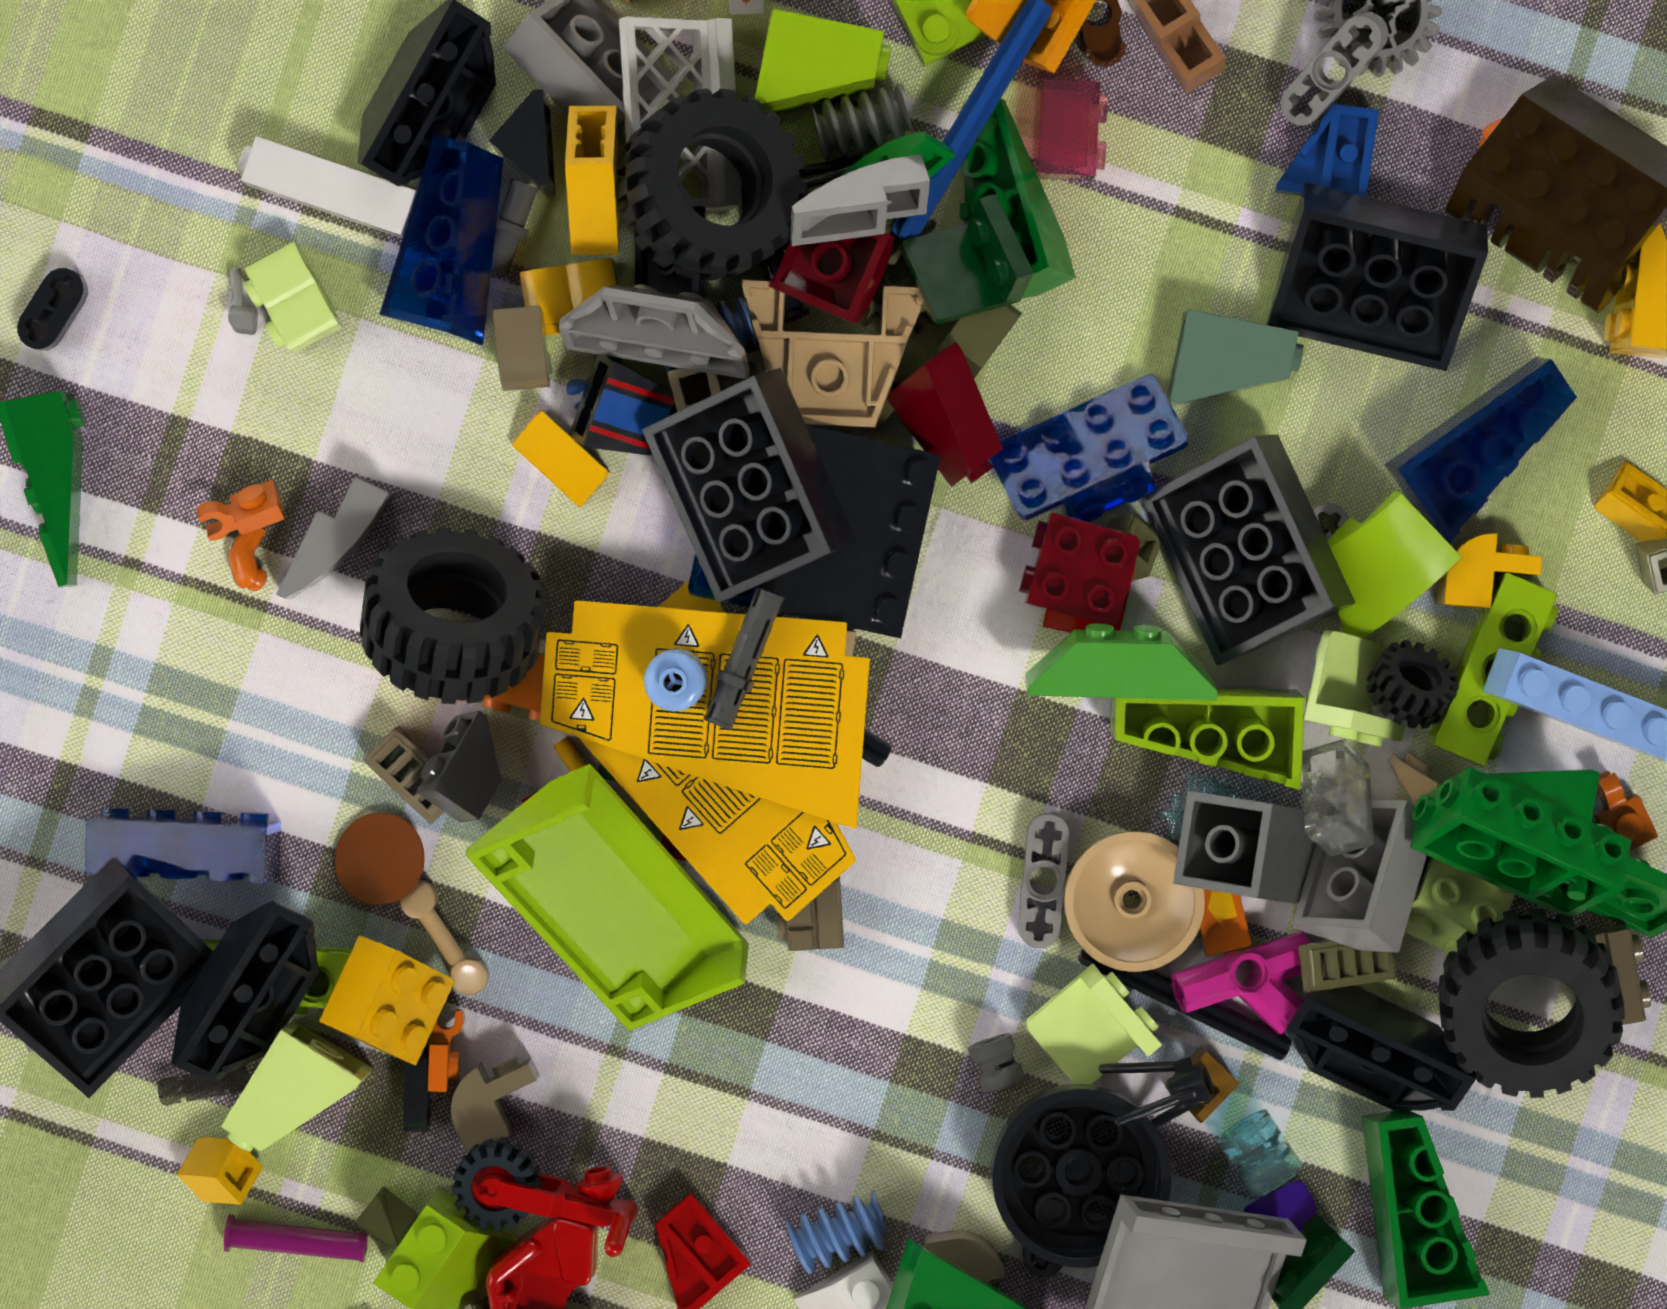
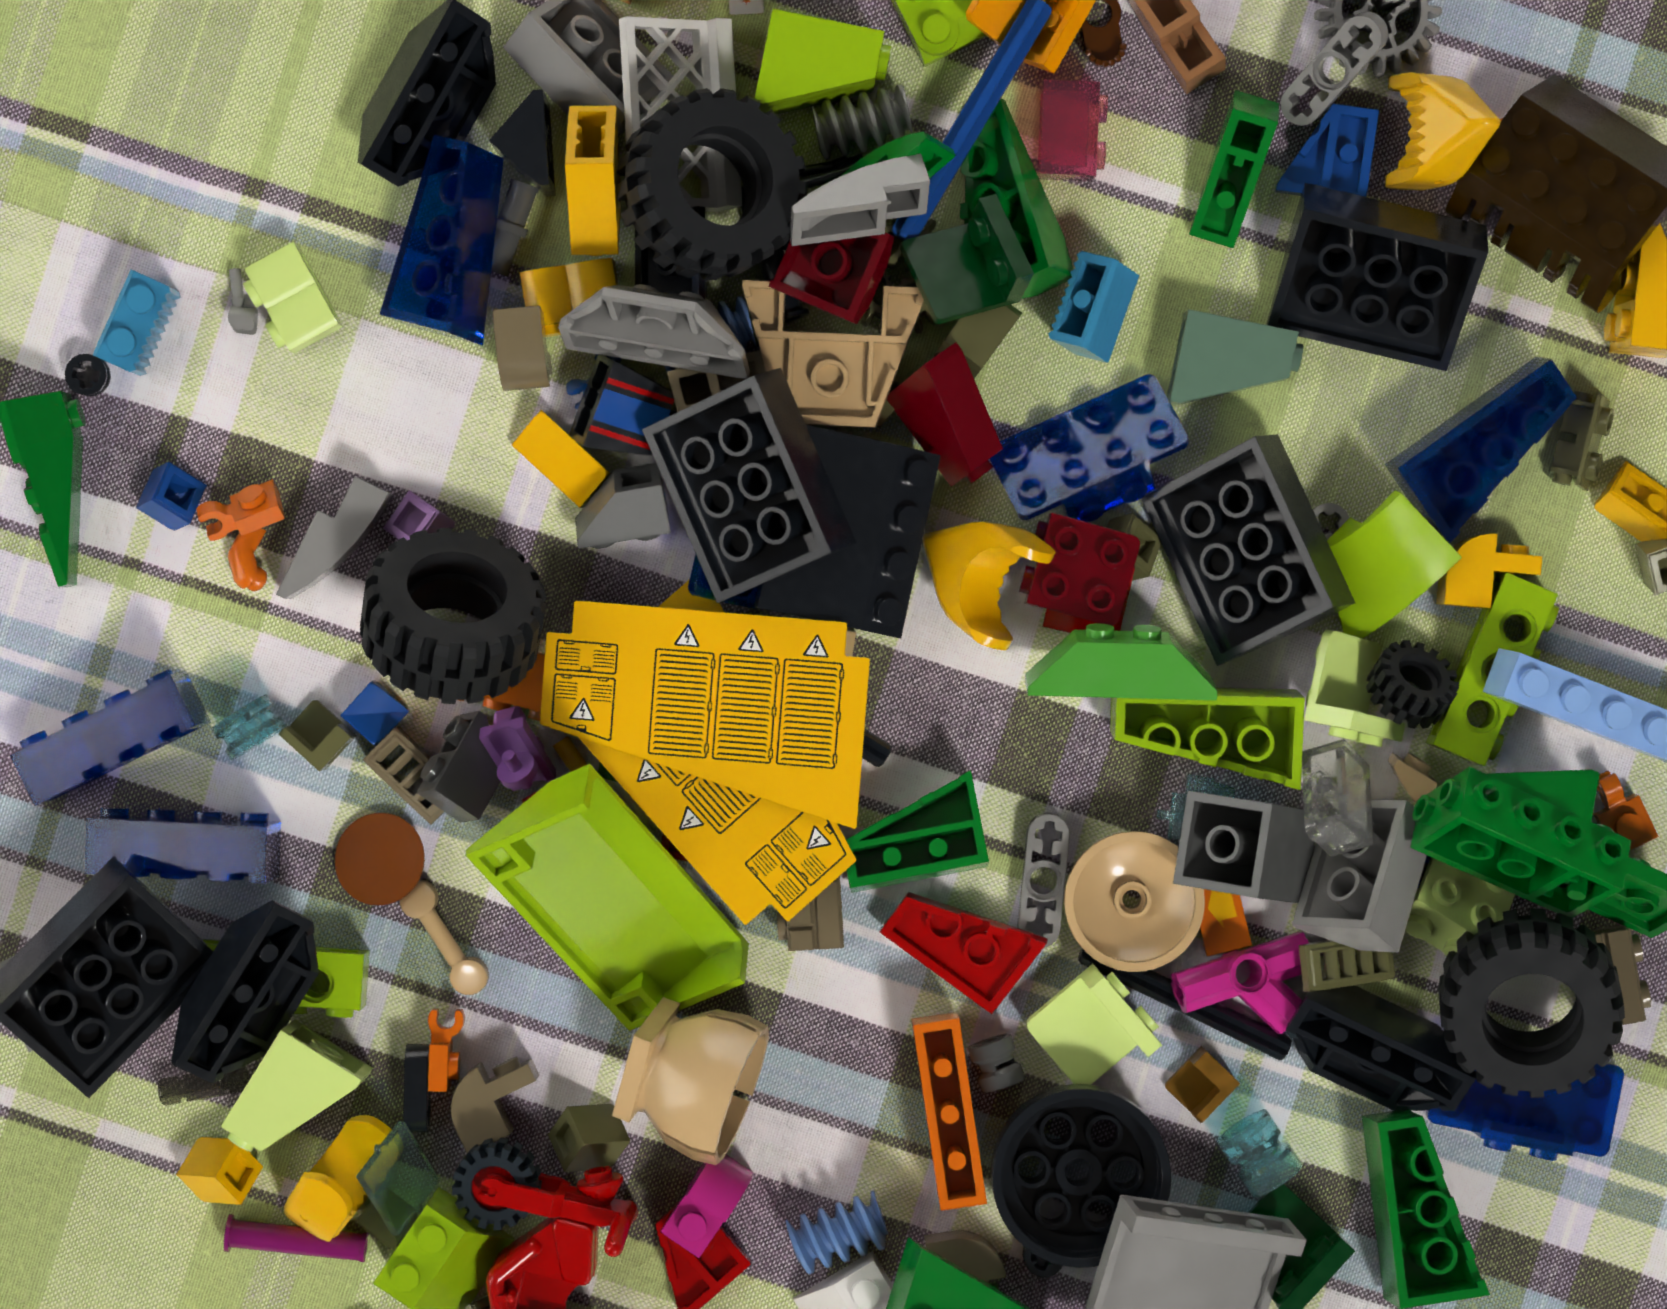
(62, 315): black beam -> none
(78, 385): none -> black bush
(110, 737): none -> clear blue wedge
(136, 323): none -> dark azure brick
(171, 496): none -> blue slope
(244, 735): none -> clear light blue wheel
(318, 735): none -> olive panel
(326, 186): white brick -> none
(330, 1191): none -> yellow animal
(375, 713): none -> blue slope
(387, 1000): yellow brick -> none
(398, 1178): none -> clear light blue piece
(414, 516): none -> lavender slope
(516, 750): none -> medium lavender hips
(588, 1137): none -> olive panel
(625, 508): none -> dark grey slope
(684, 664): light blue head -> none
(687, 1076): none -> tan plate
(707, 1204): none -> dark pink brick
(746, 651): dark grey pin -> none
(922, 841): none -> green wedge
(949, 1111): none -> orange brick
(963, 948): none -> red wing
(969, 570): none -> yellow animal
(1094, 306): none -> dark azure brick
(1187, 1089): black plant -> none
(1235, 168): none -> green slope
(1287, 1202): dark purple sticker -> none
(1446, 130): none -> yellow animal
(1548, 1125): none -> clear blue bracket
(1582, 458): none -> olive hinge

